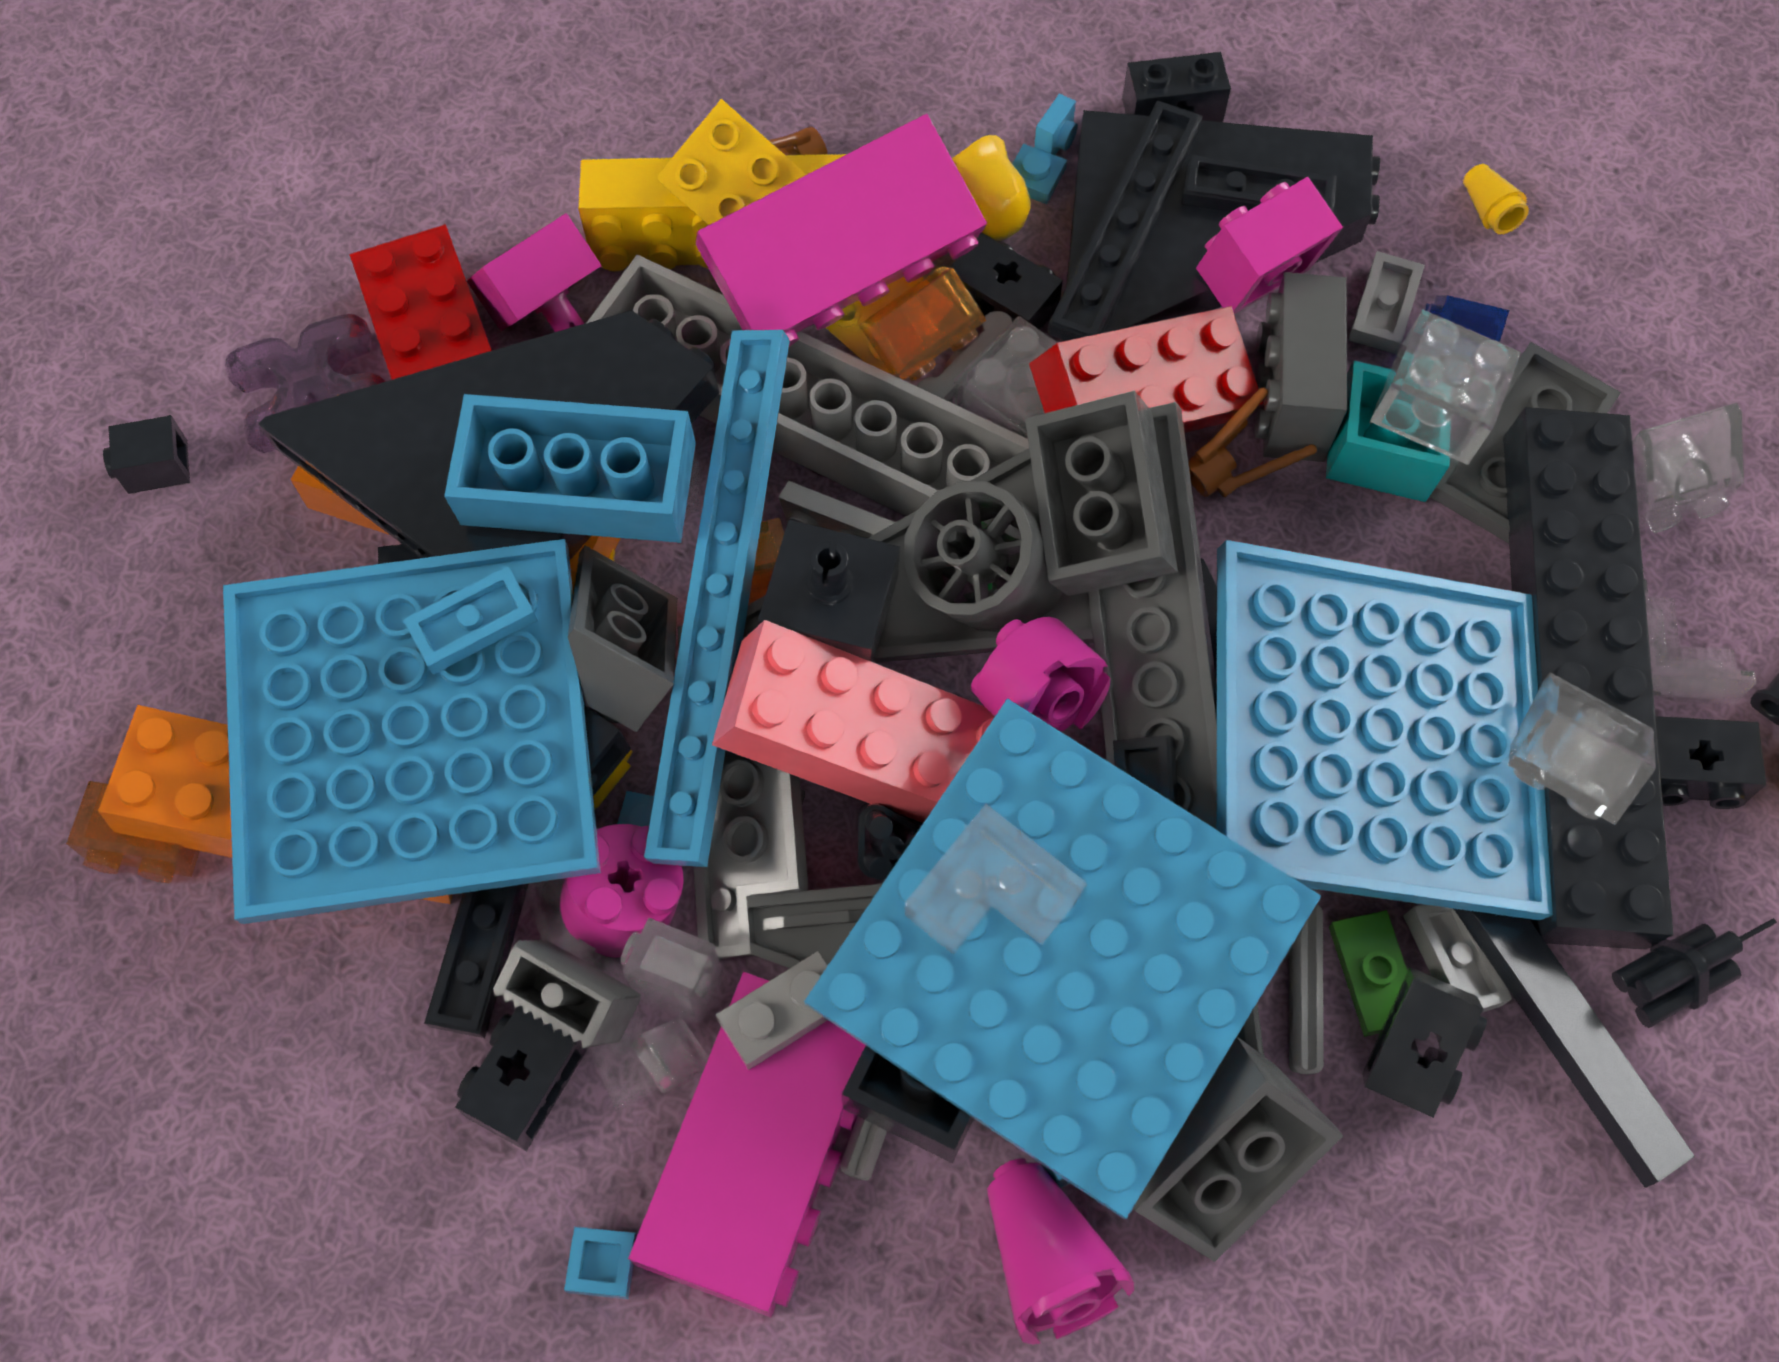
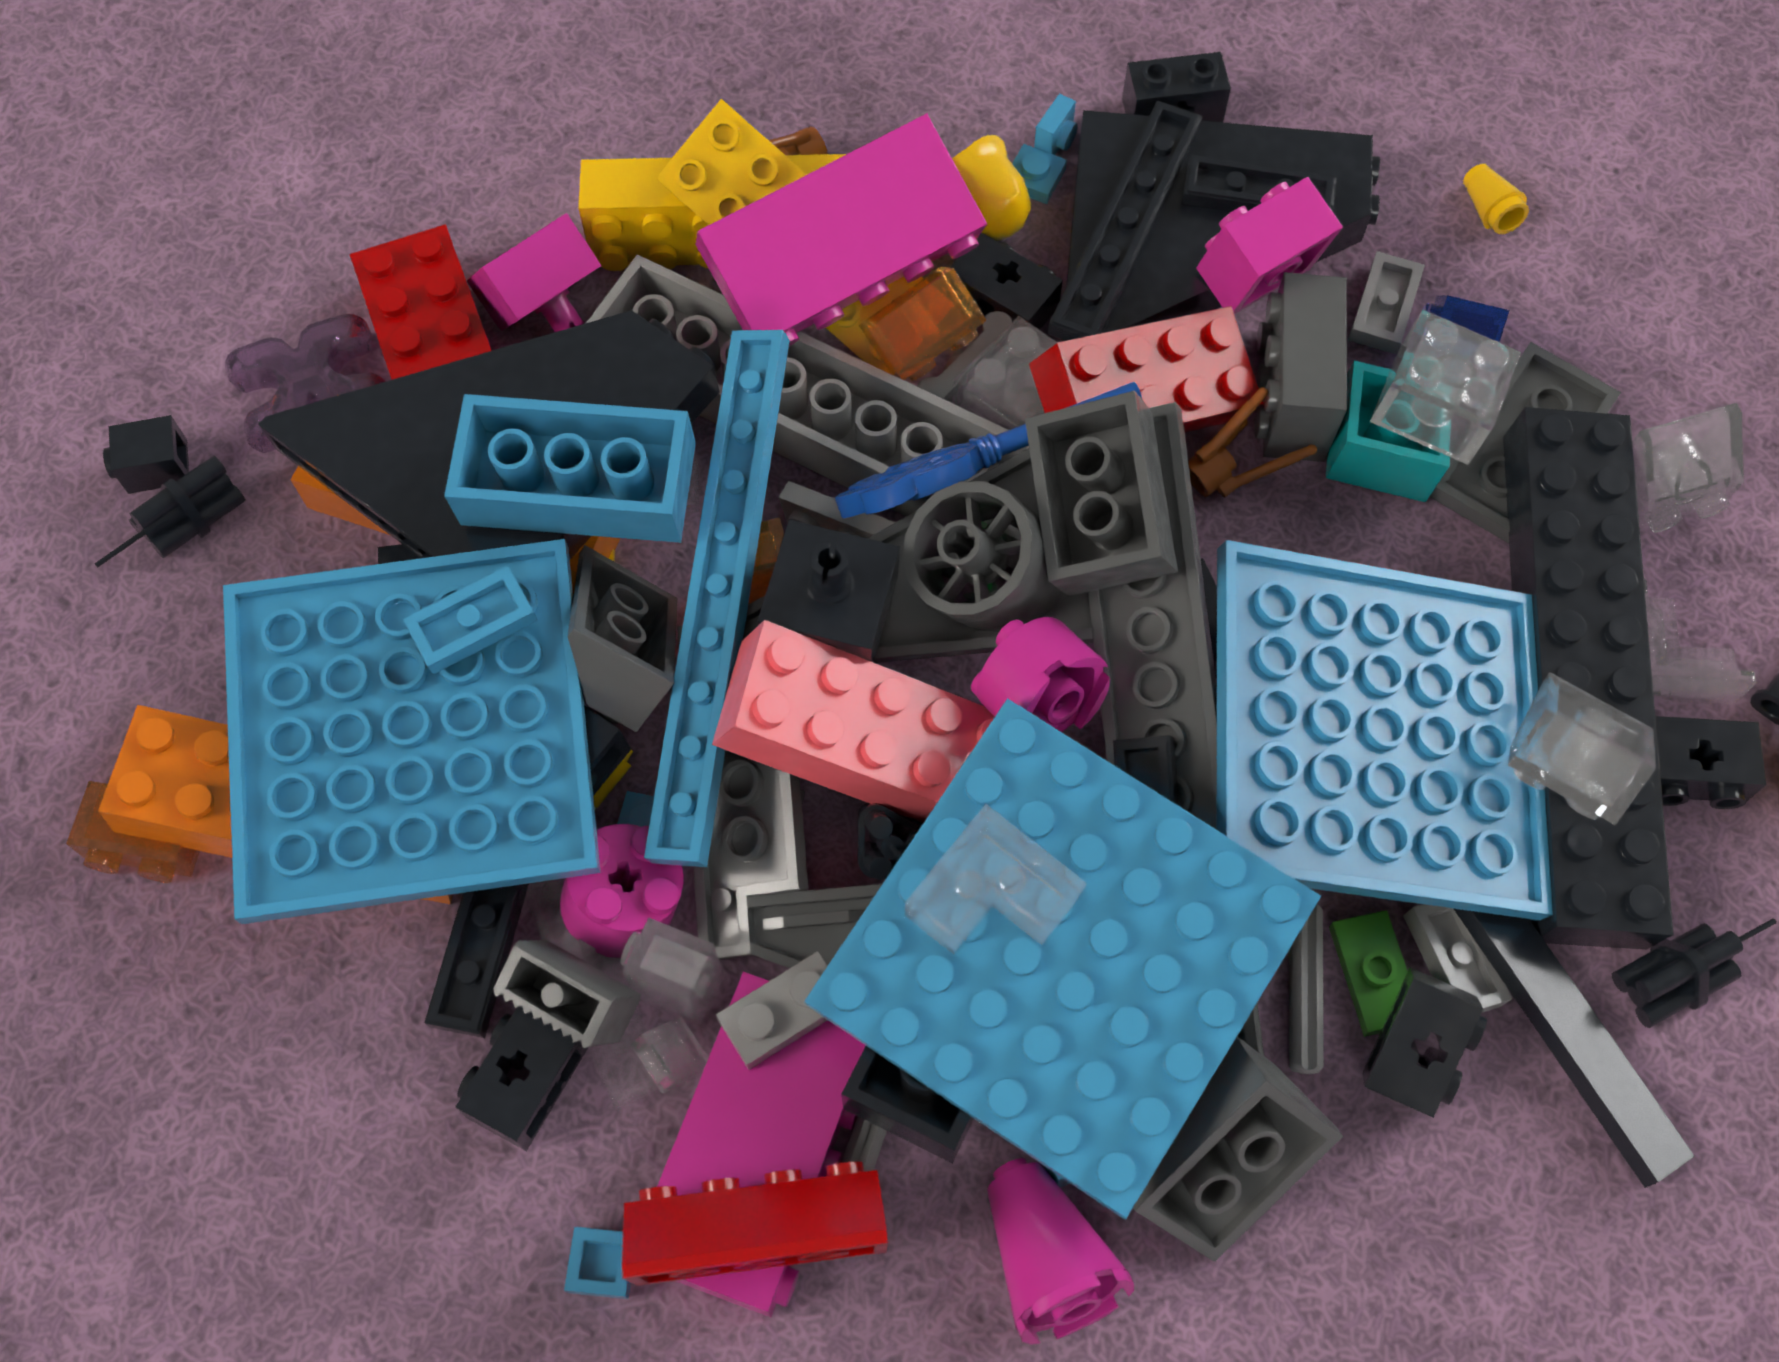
(183, 509): none -> black piece
(753, 1226): none -> red slope
(938, 469): none -> blue piece

